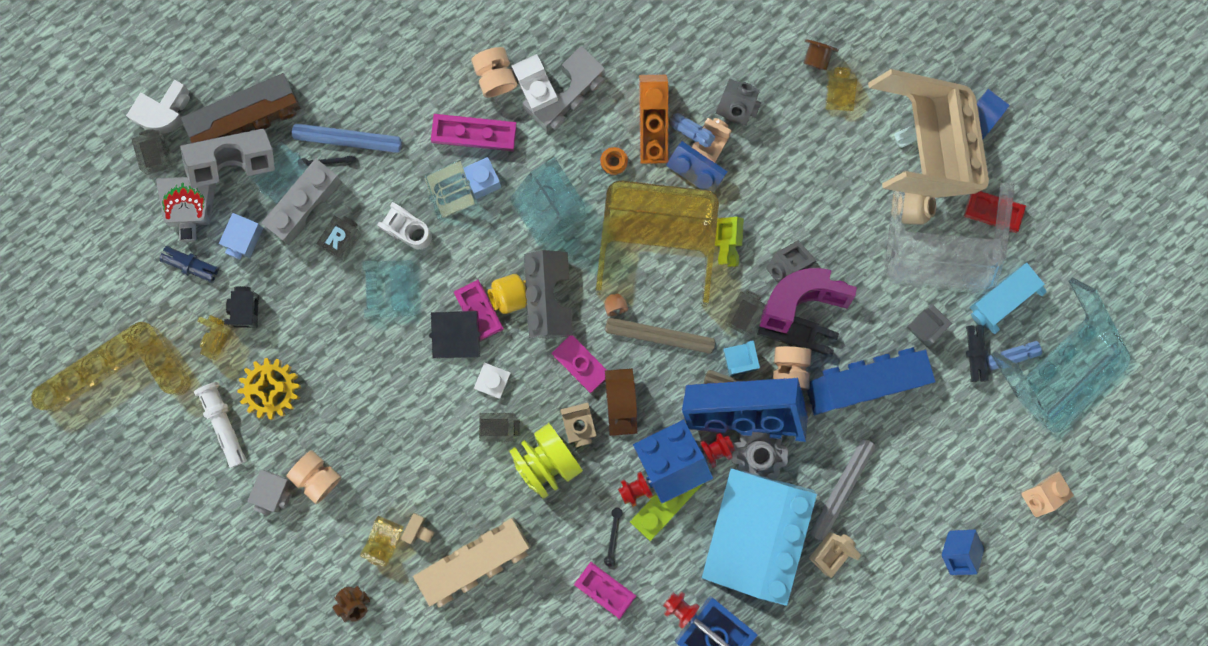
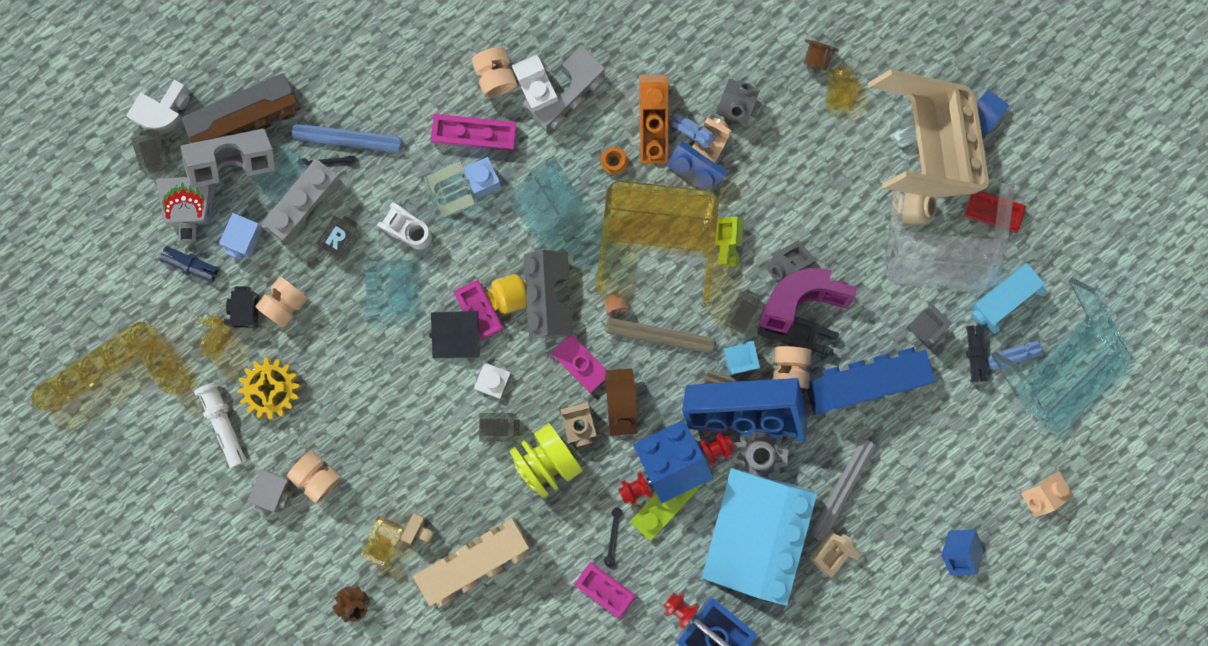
(282, 302): none -> light nougat wheel

